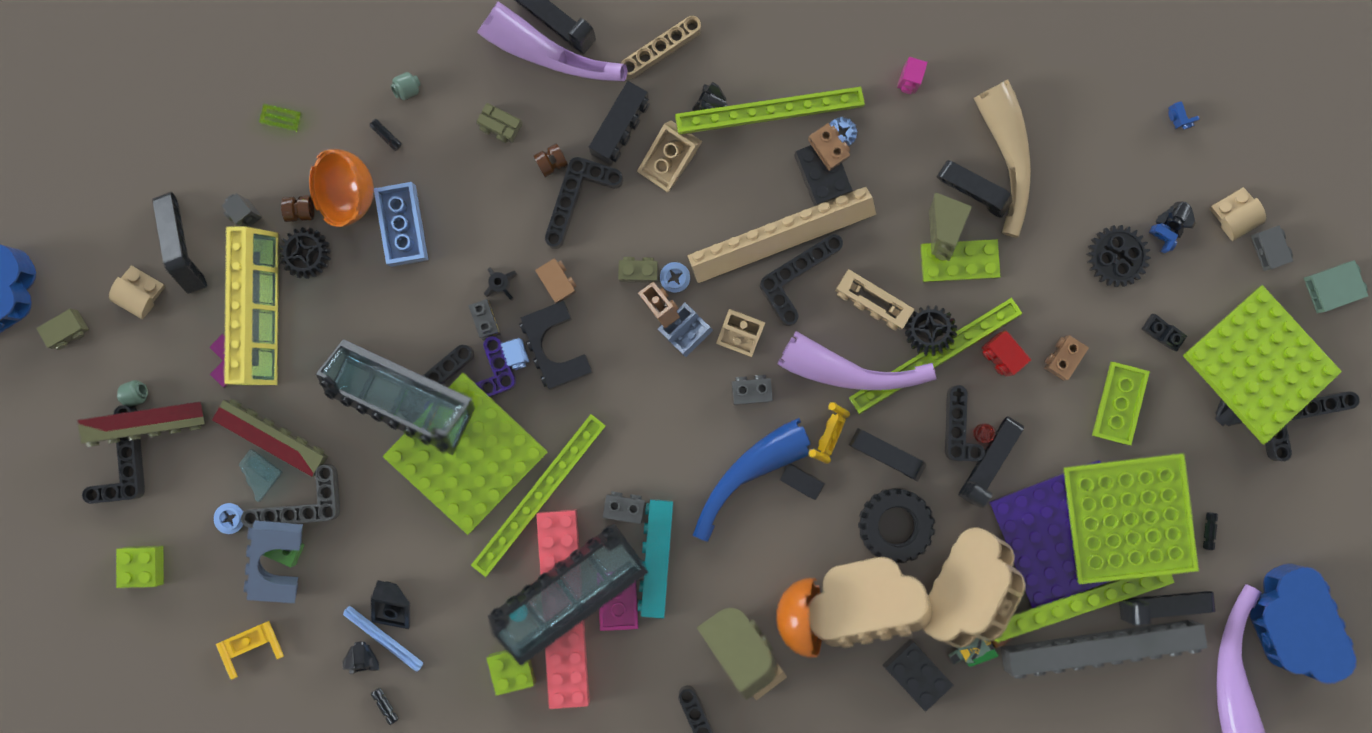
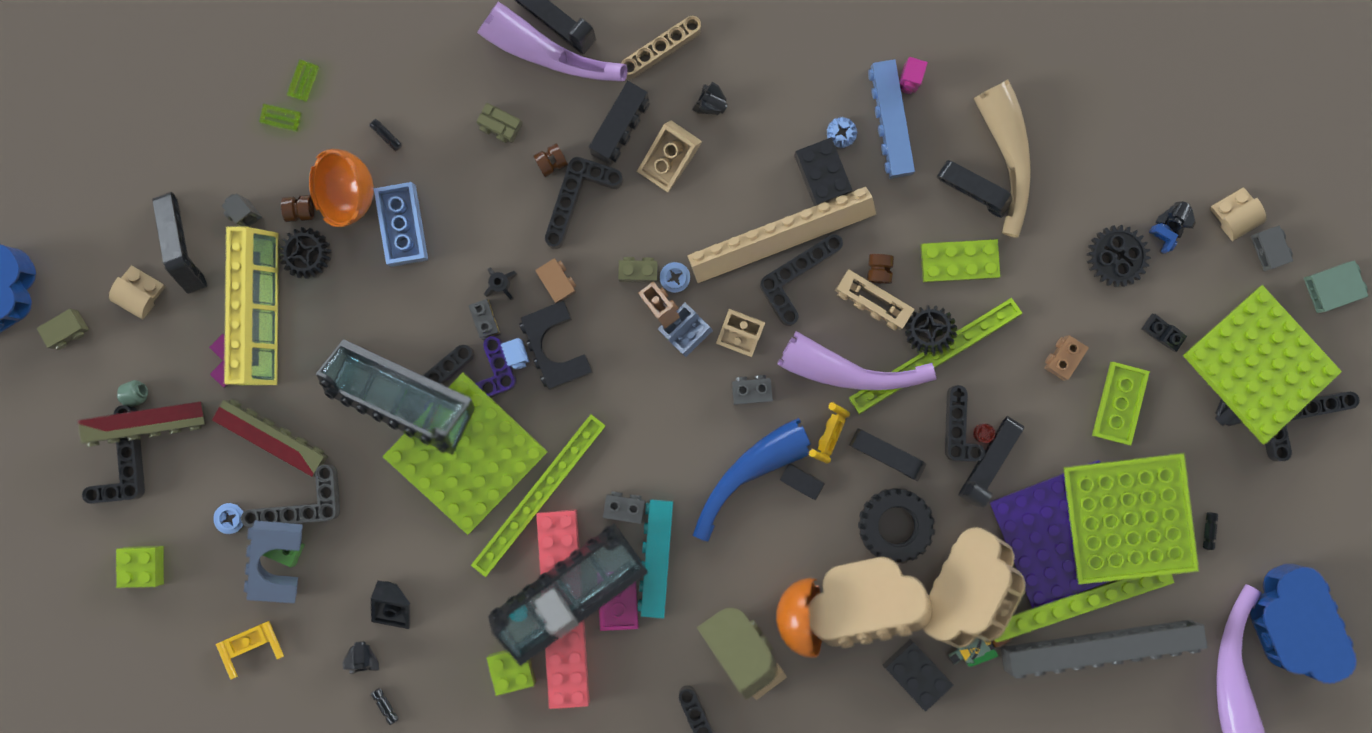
(259, 473): clear light blue wing -> none
(304, 97): none -> clear neon green tile
(381, 637): light blue axle -> none
(405, 86): sand green head -> none
(556, 613): none -> light grey brick
(769, 110): lime plate -> none
(829, 146): medium nougat brick -> none
(880, 268): none -> reddish brown wheel
(892, 119): none -> medium blue brick
(946, 223): olive slope -> none
(1005, 354): red brick -> none
(1141, 609): black beam -> none
(1179, 117): blue bracket -> none

